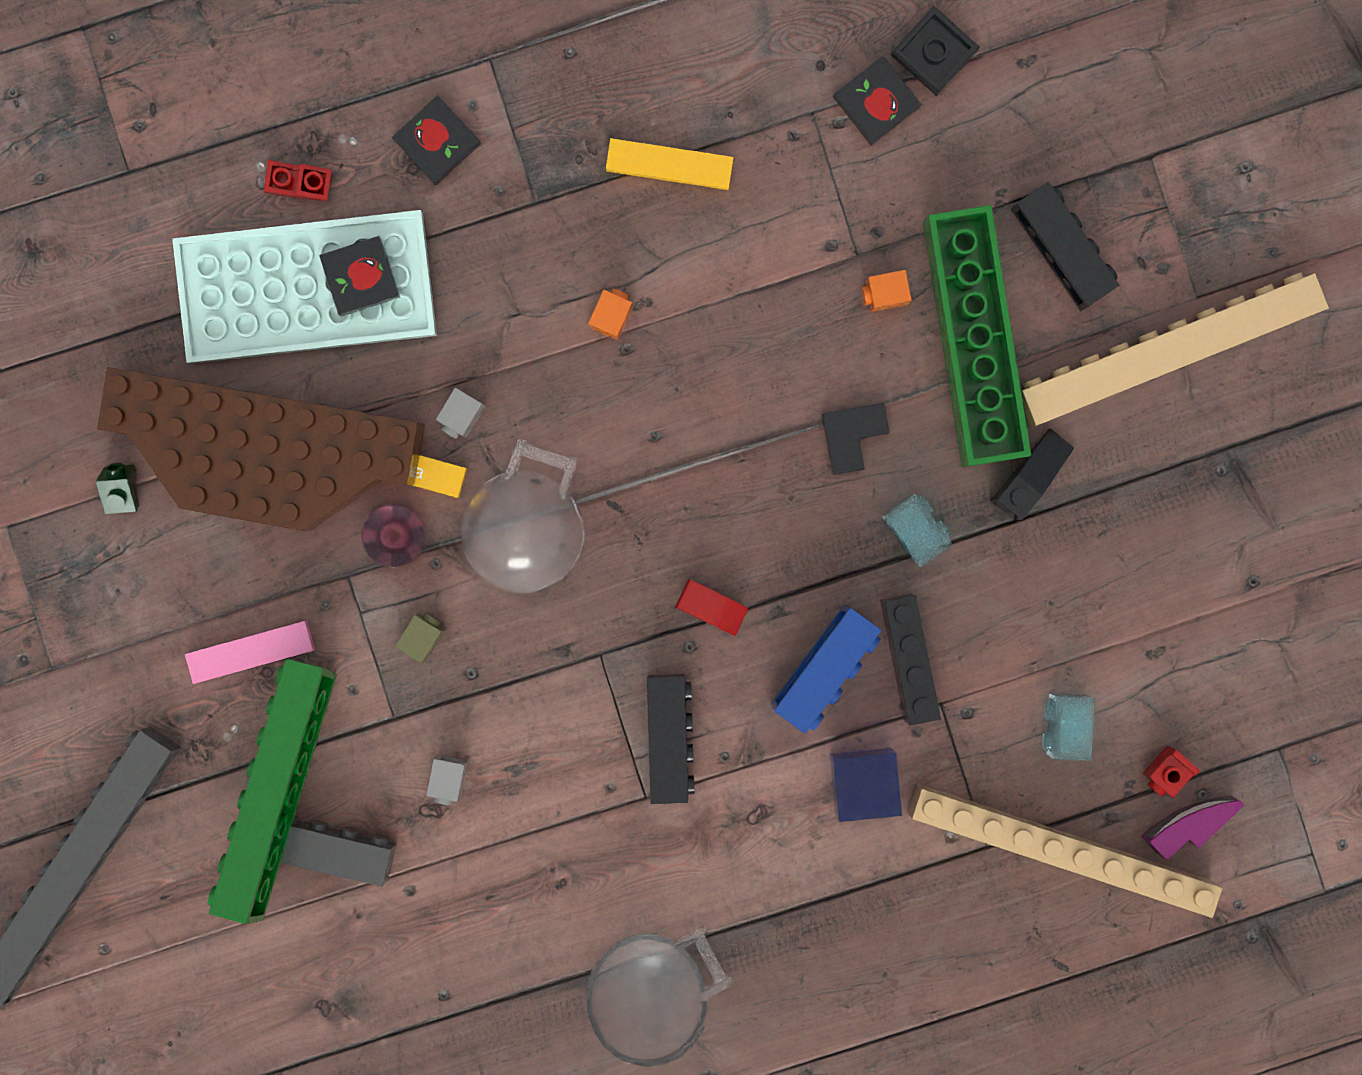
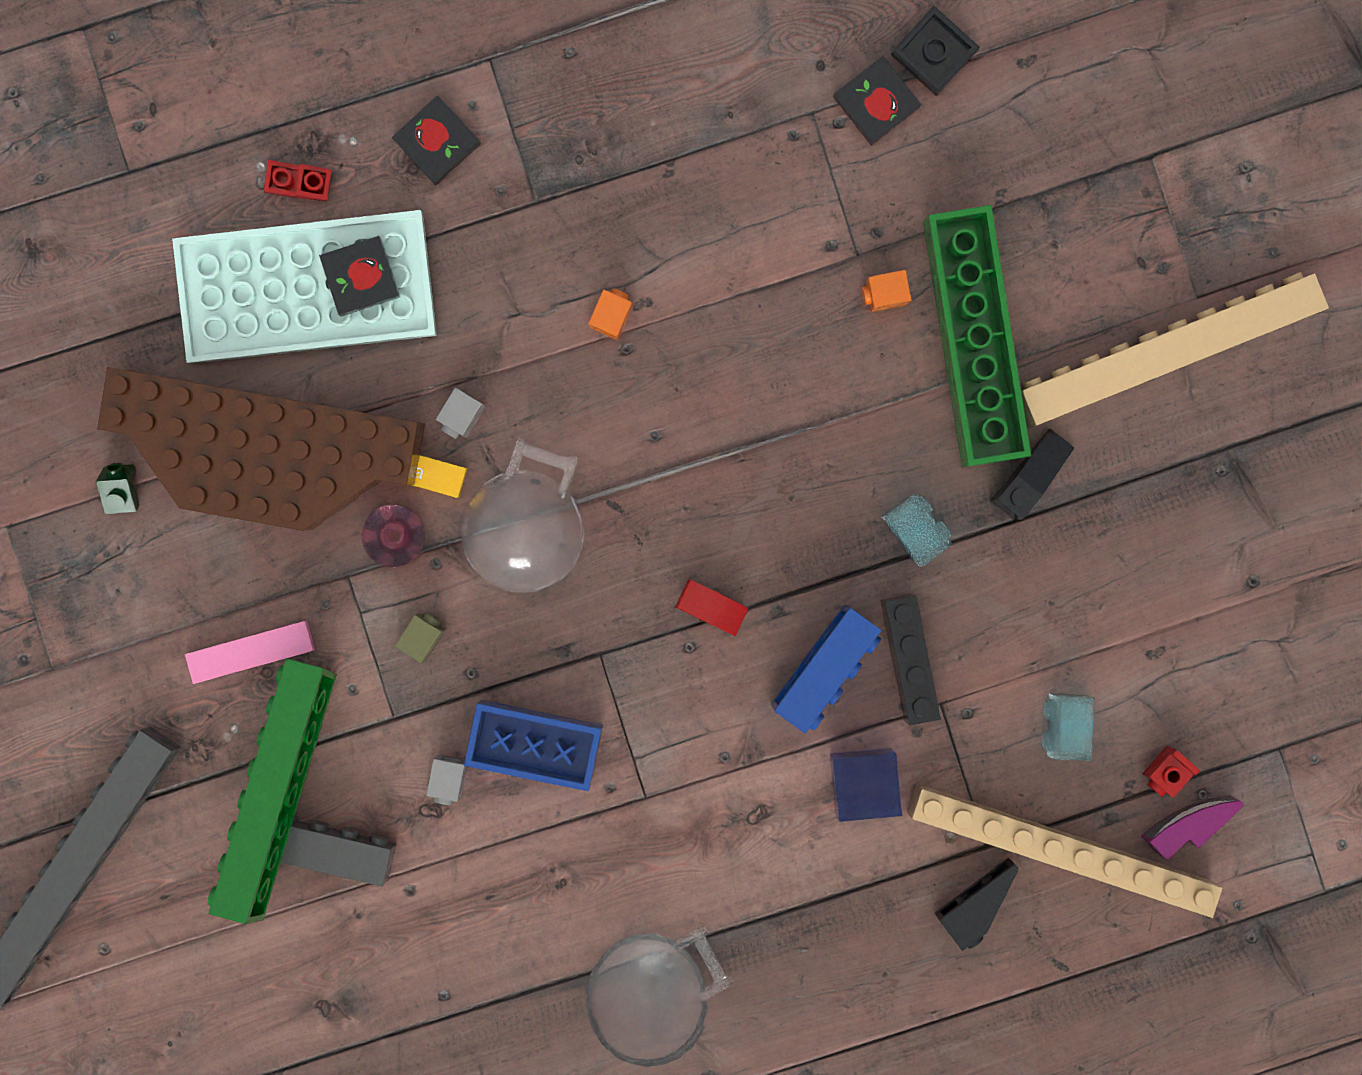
(533, 745): none -> blue brick
(668, 738): black brick -> none
(669, 164): yellow tile -> none
(846, 428): black tile -> none
(974, 909): none -> black slope
(1065, 246): black brick -> none

